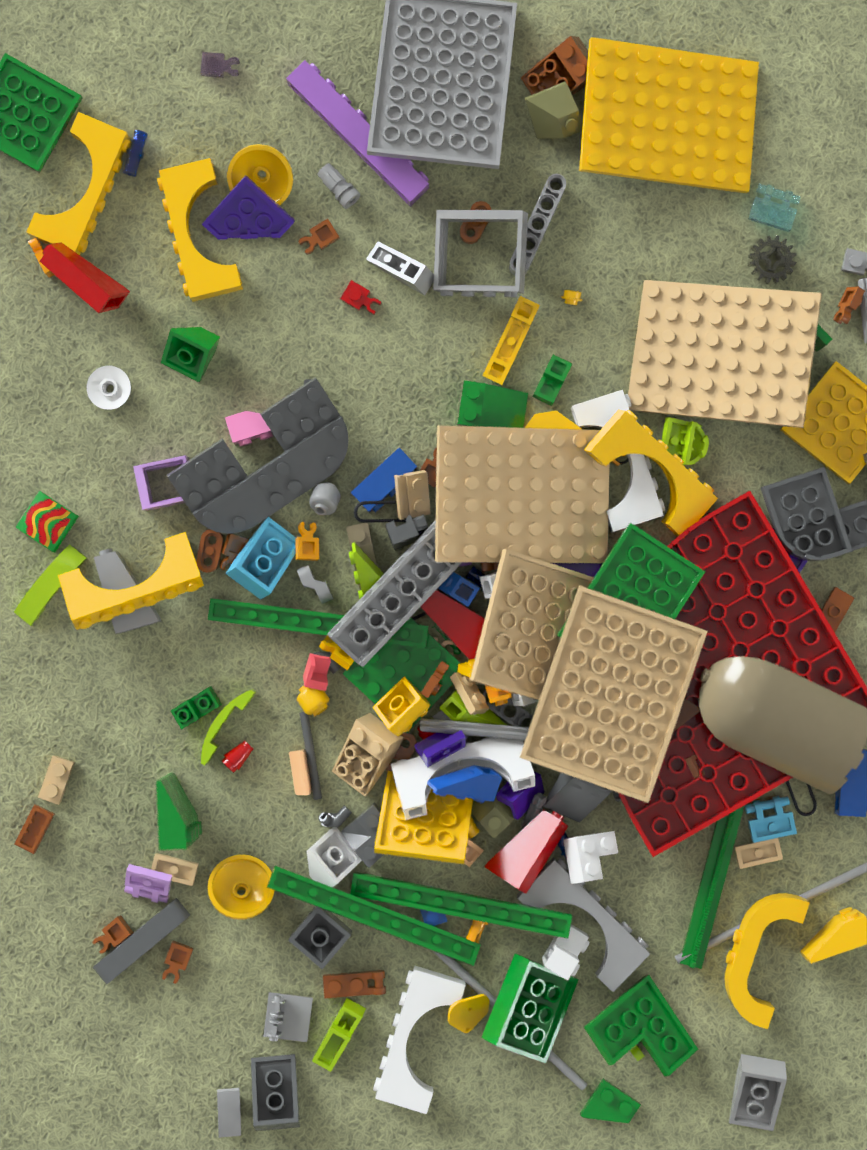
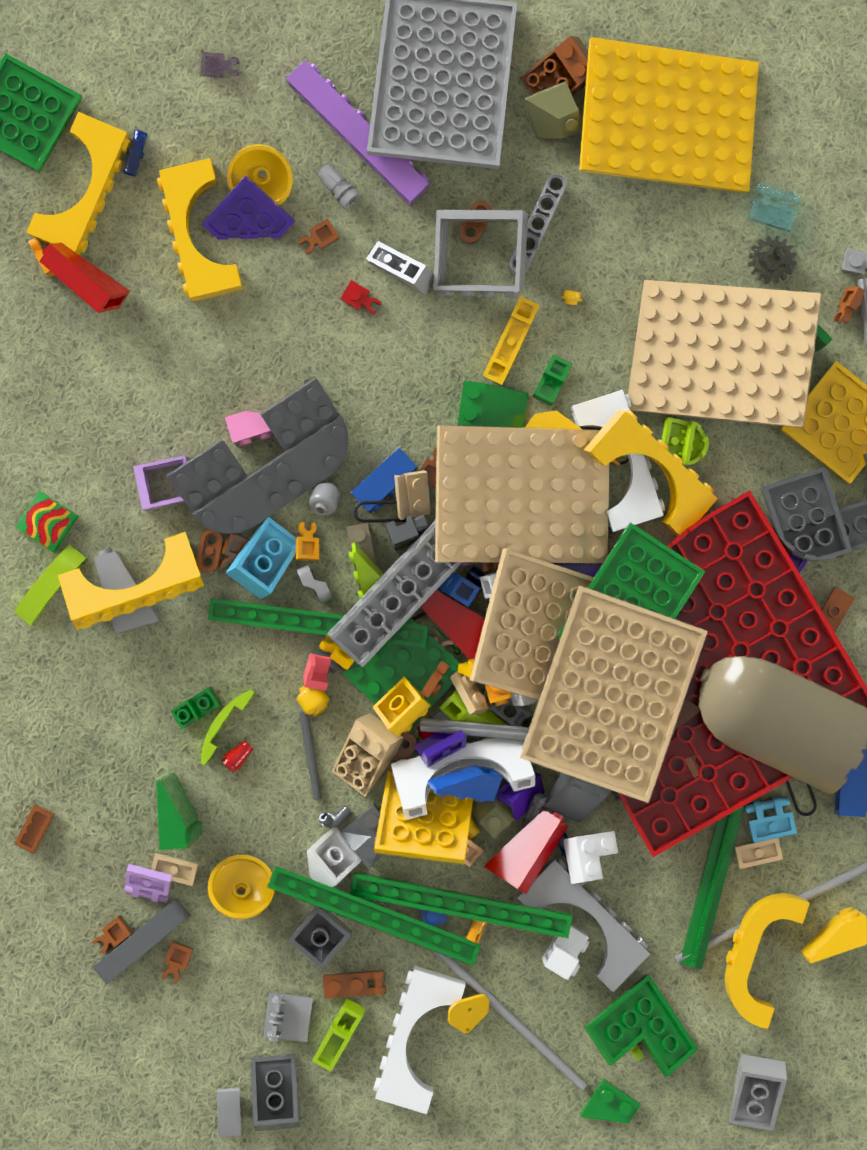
(56, 780): tan plate -> none
(101, 379): white dish -> none
(190, 351): green slope -> none
(300, 772): light nougat slope -> none
(529, 1009): green slope -> none

